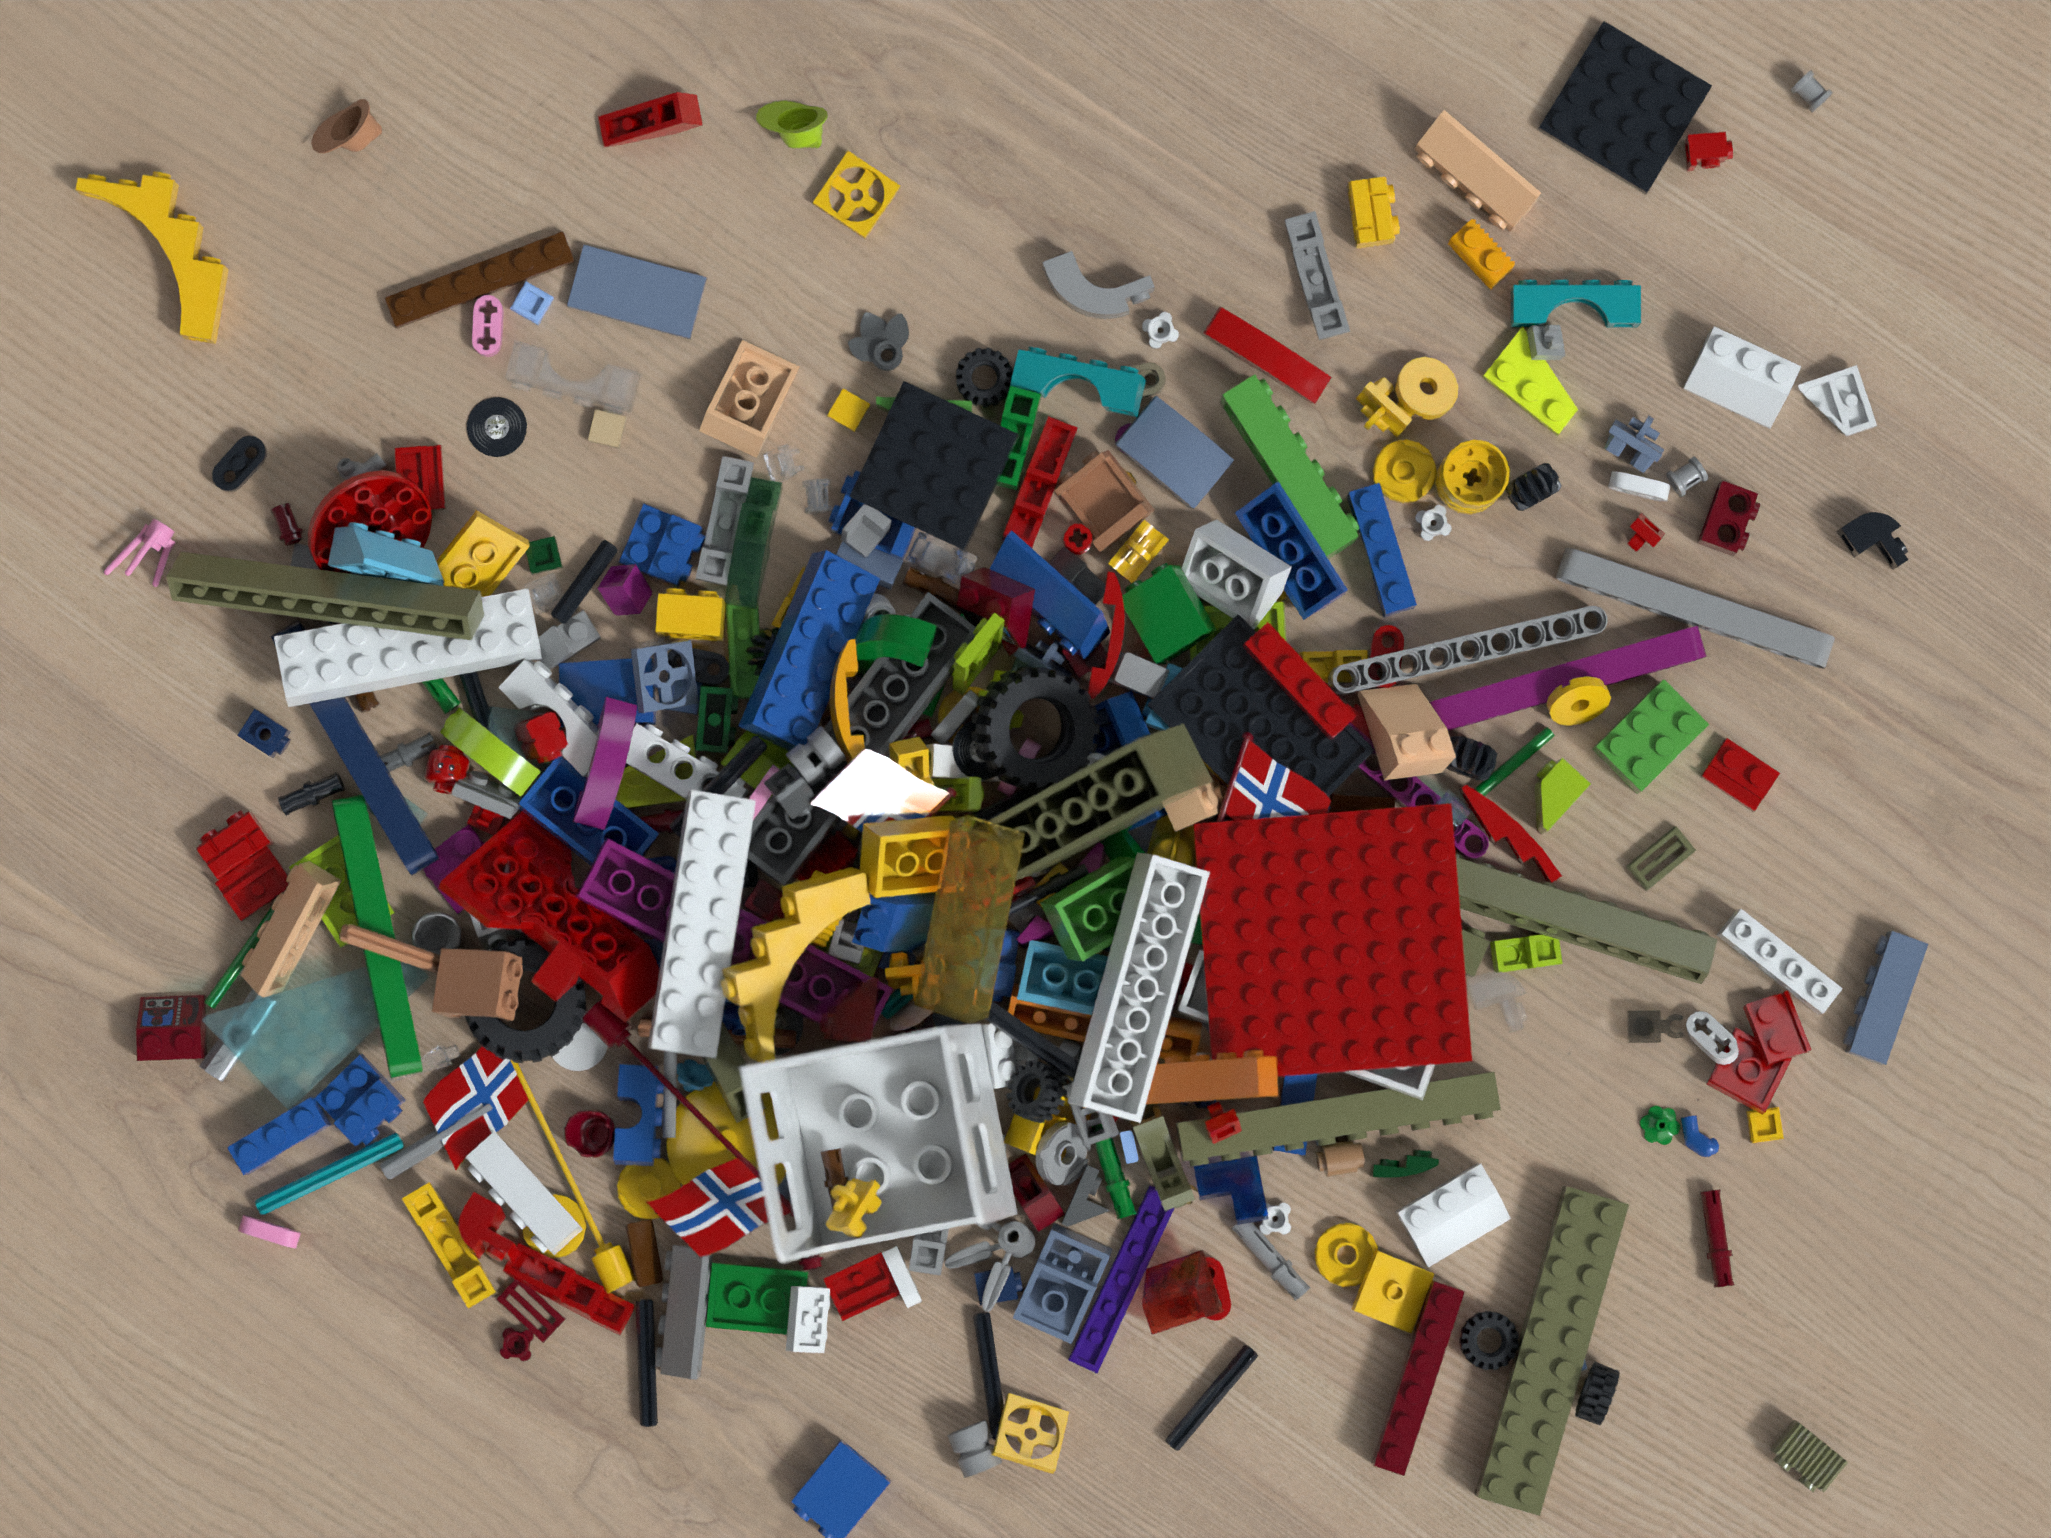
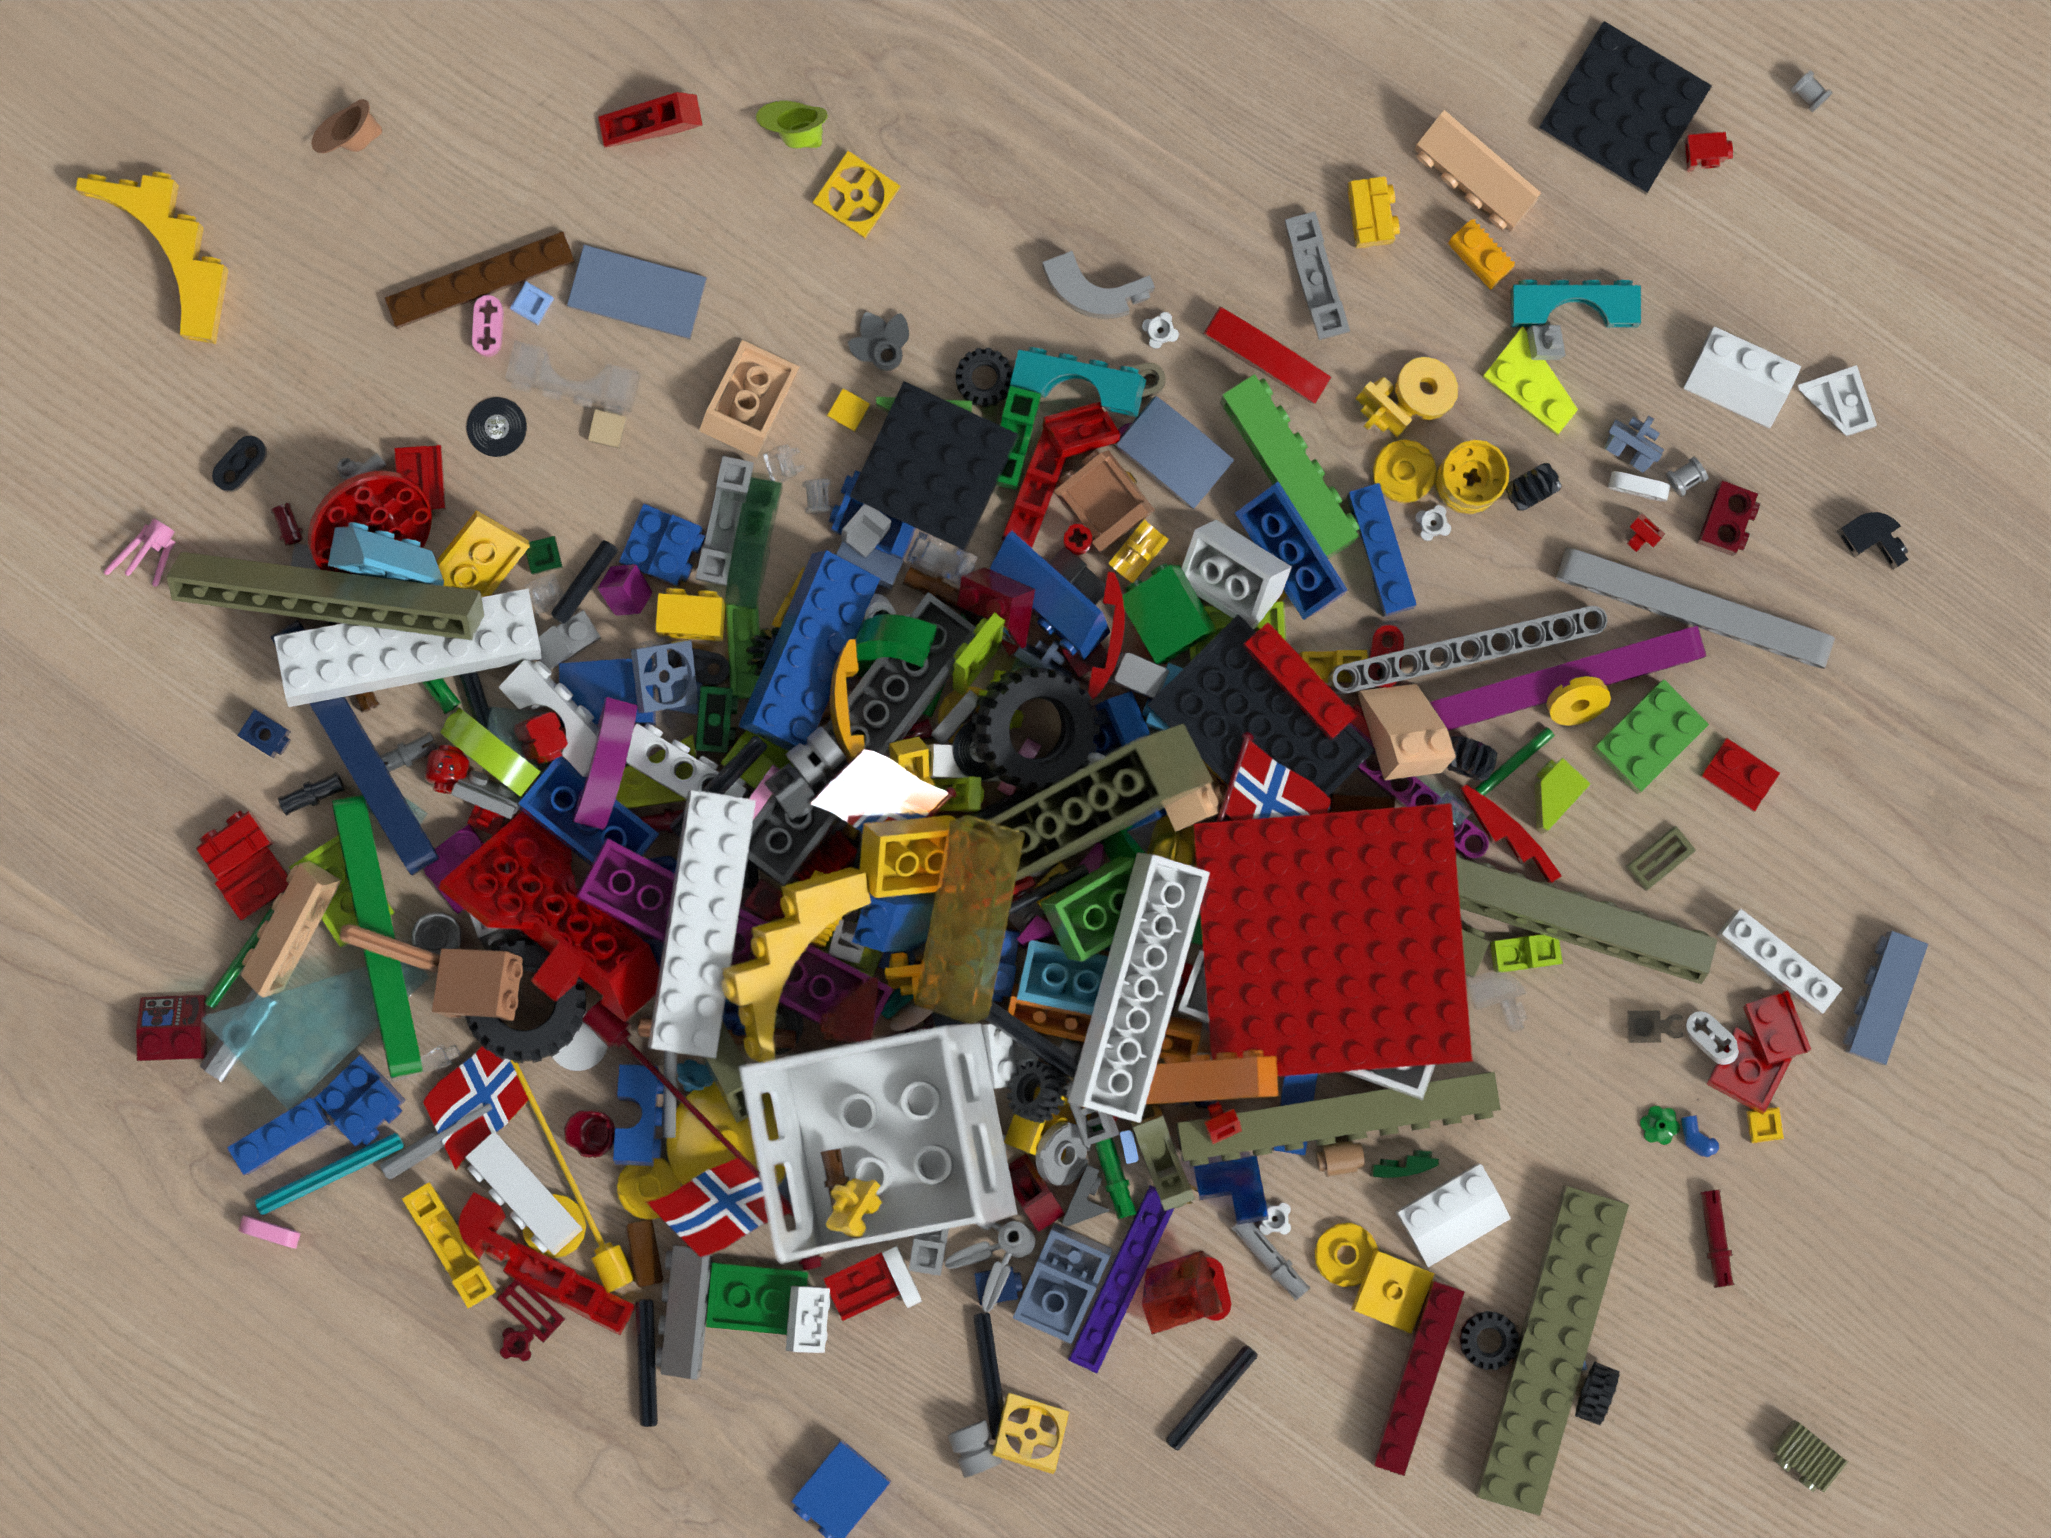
(1081, 429): none -> red plate

